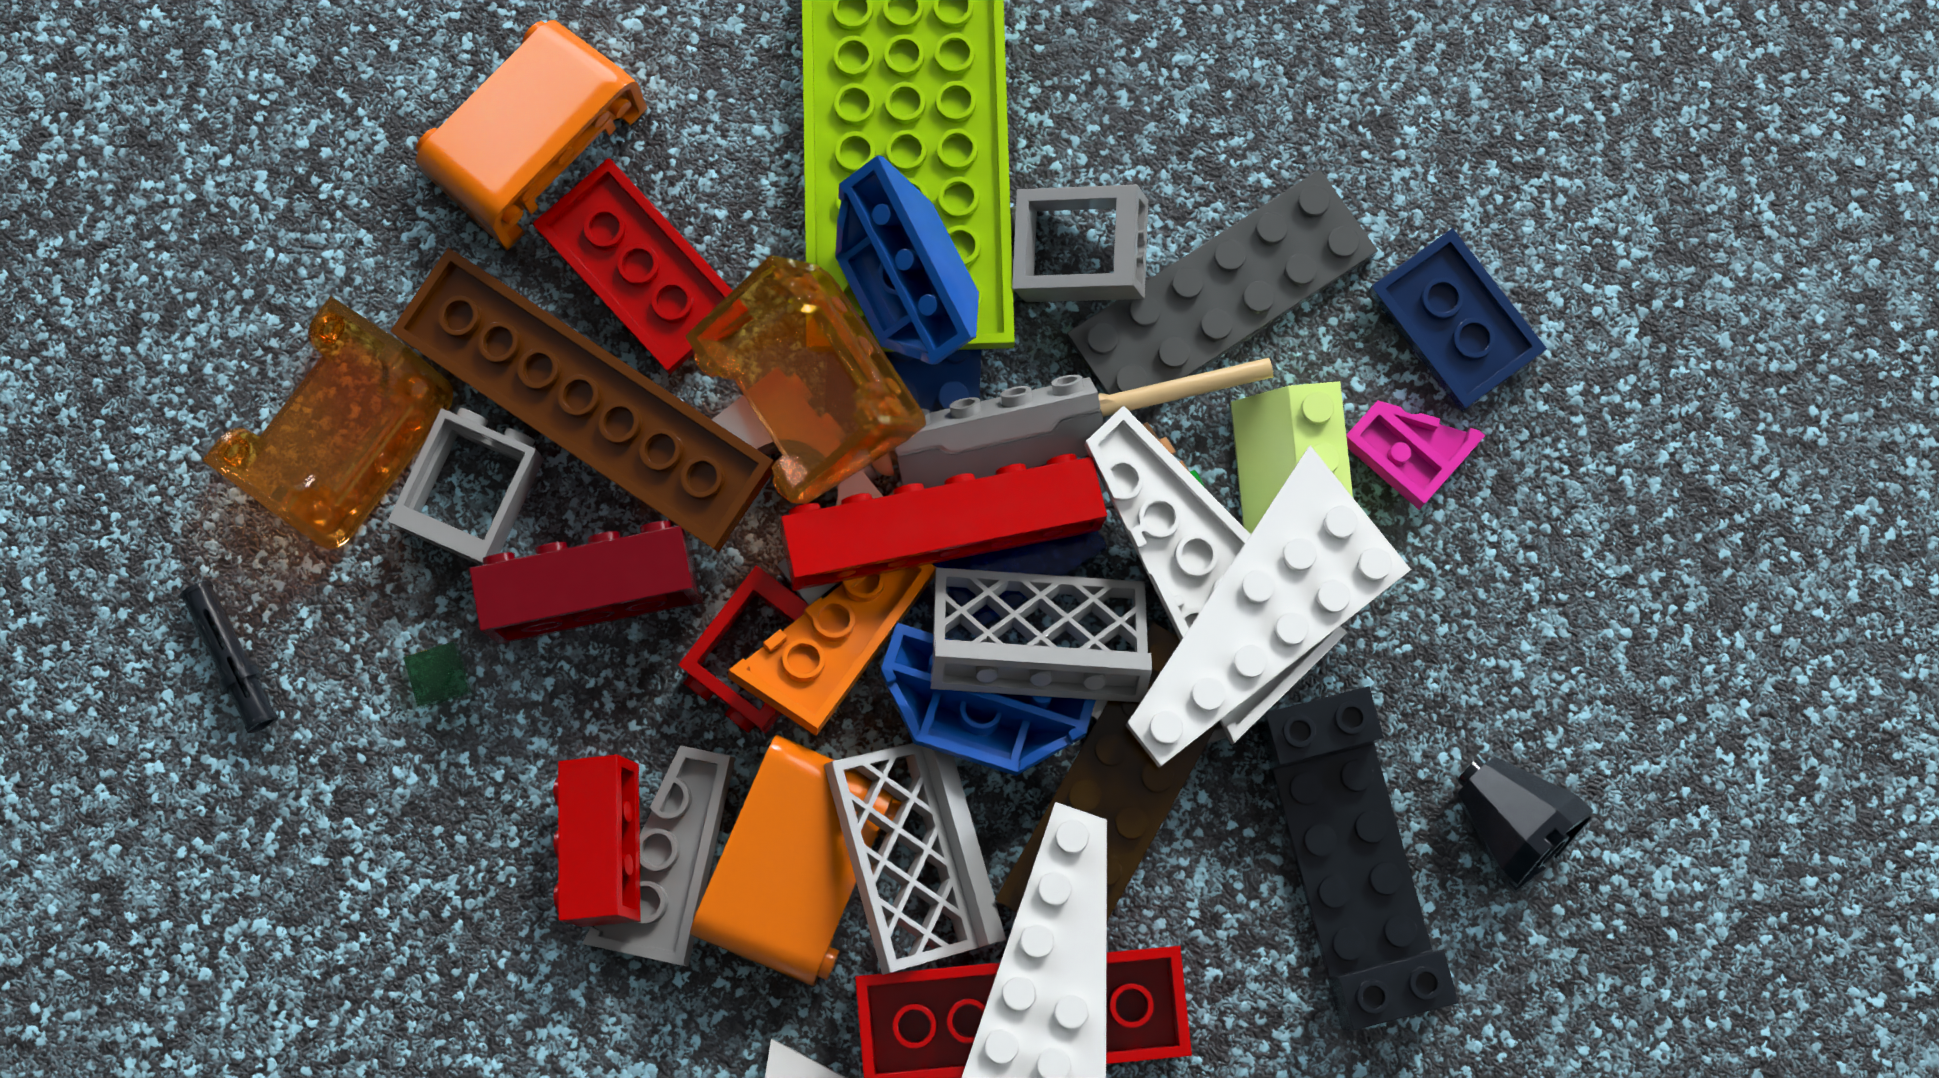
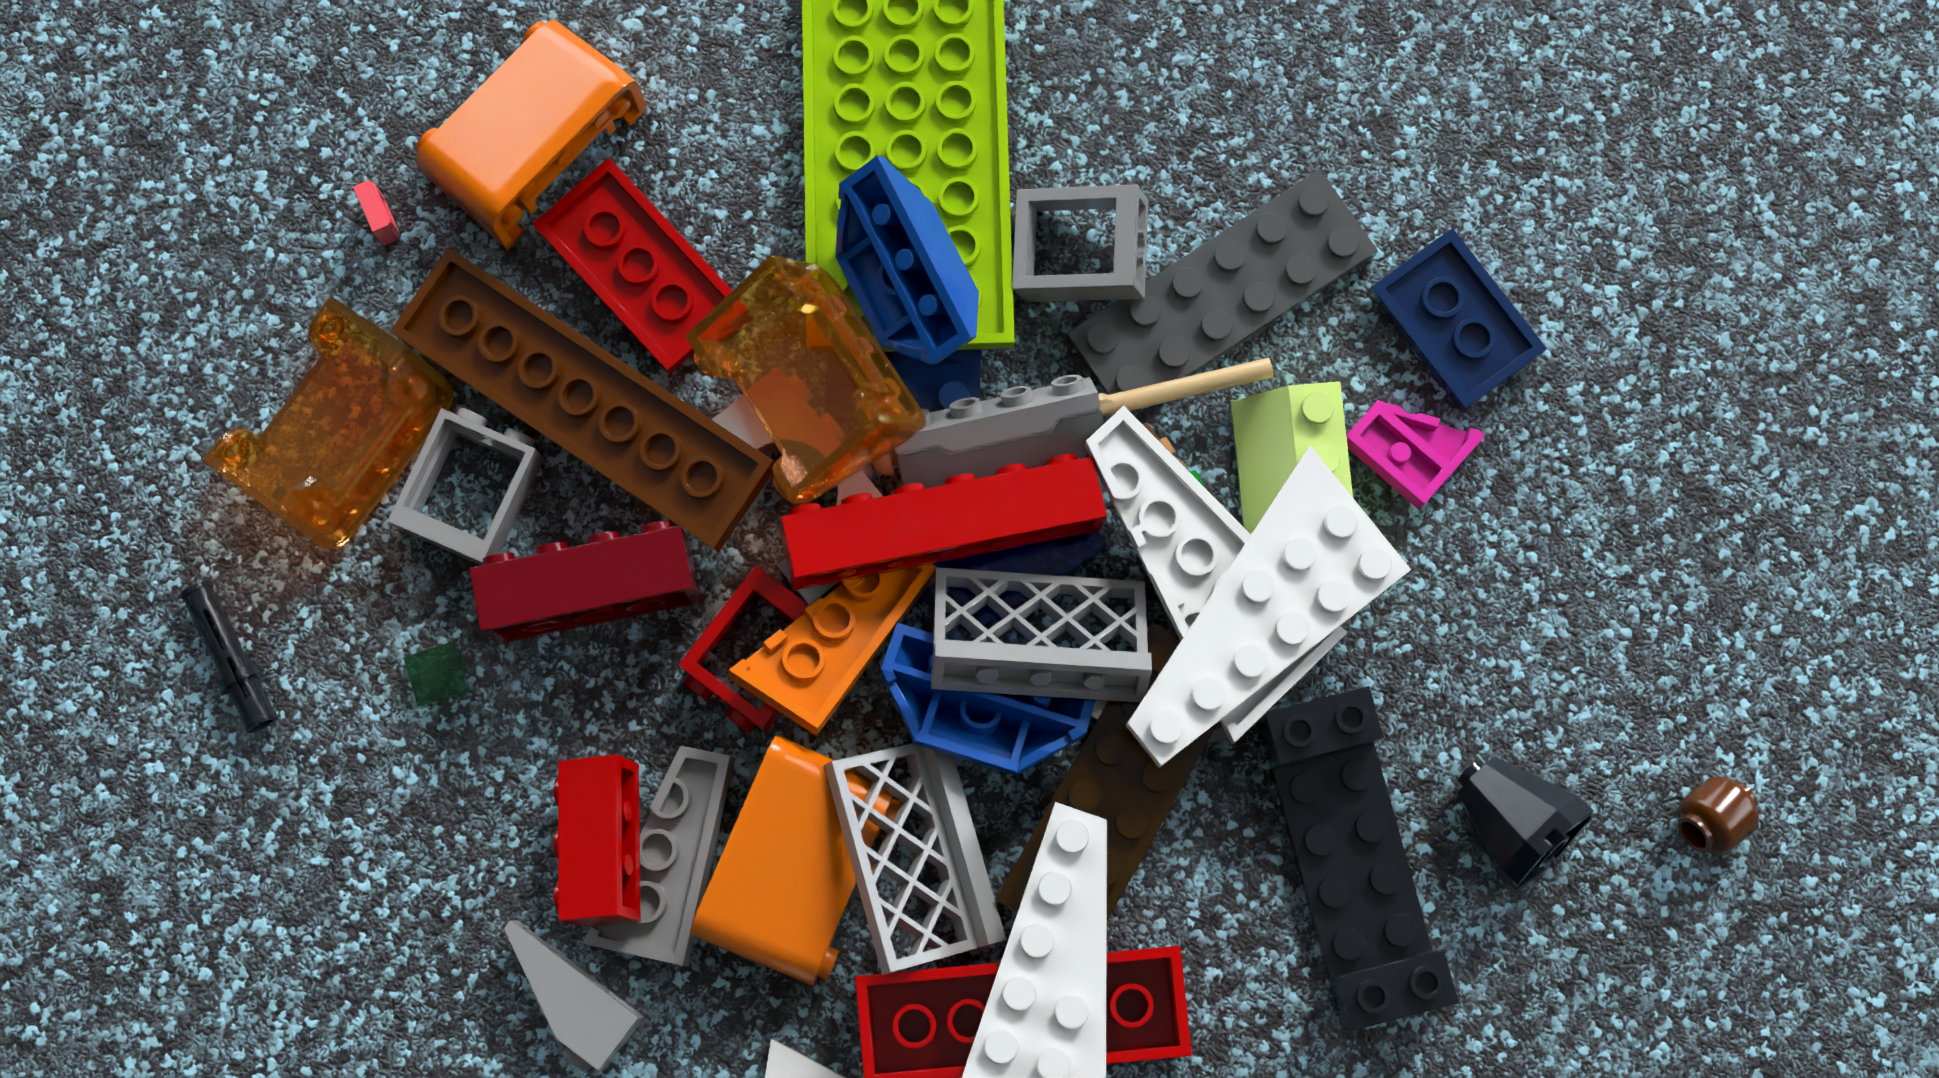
(377, 212): none -> coral tile
(577, 1006): none -> light grey slope
(1718, 815): none -> reddish brown head

